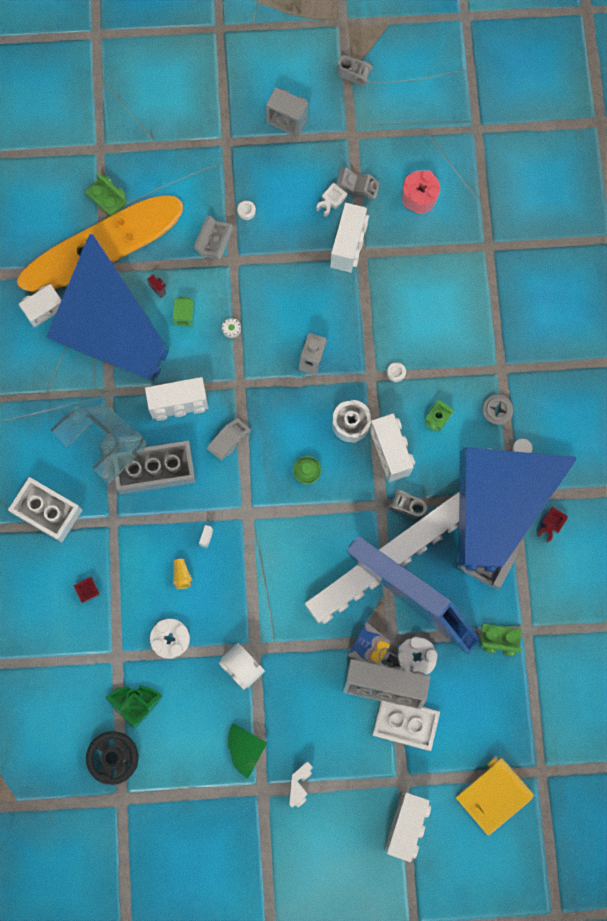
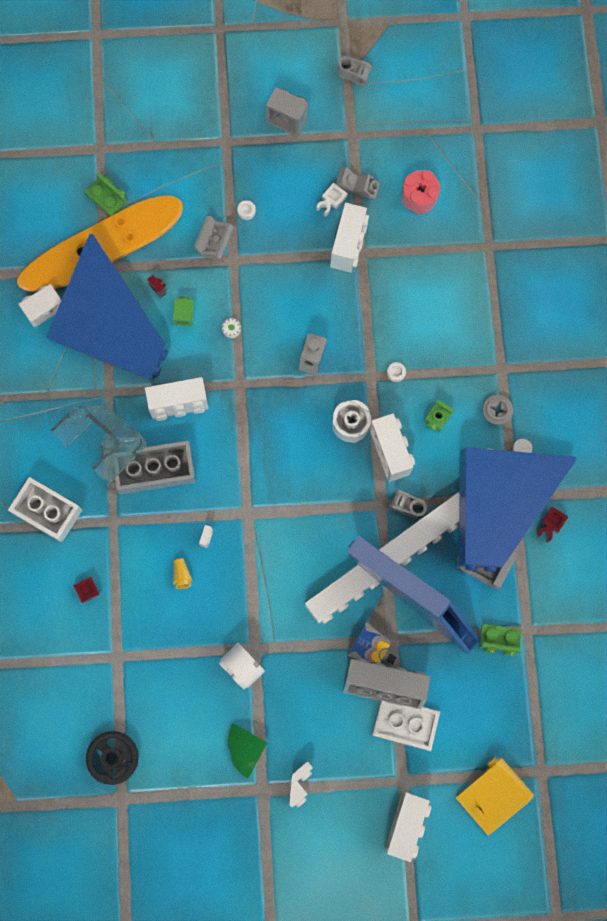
(134, 703): green brick -> none
(160, 645): white plate -> none
(228, 438): light grey slope -> none
(307, 470): bright green plate -> none
(416, 645): white plate -> none

